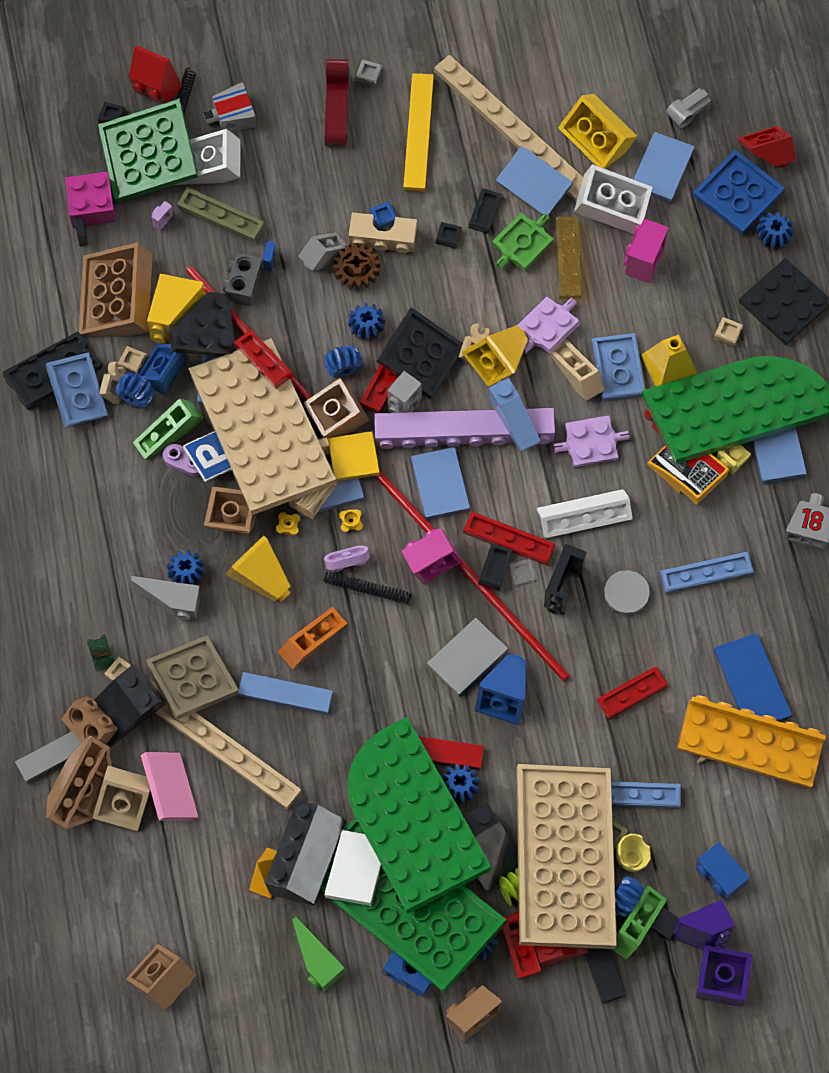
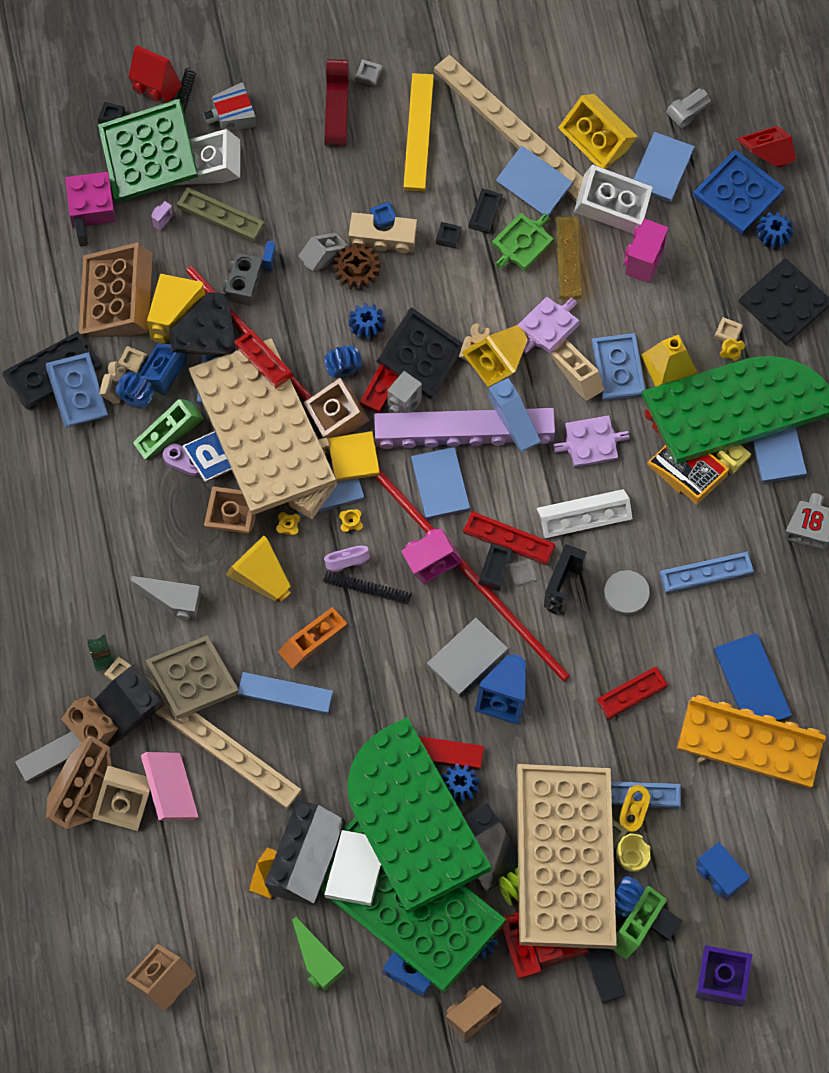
(185, 561): blue gear -> none
(634, 807): none -> yellow plate
(706, 926): dark purple slope -> none
(729, 345): none -> yellow plate

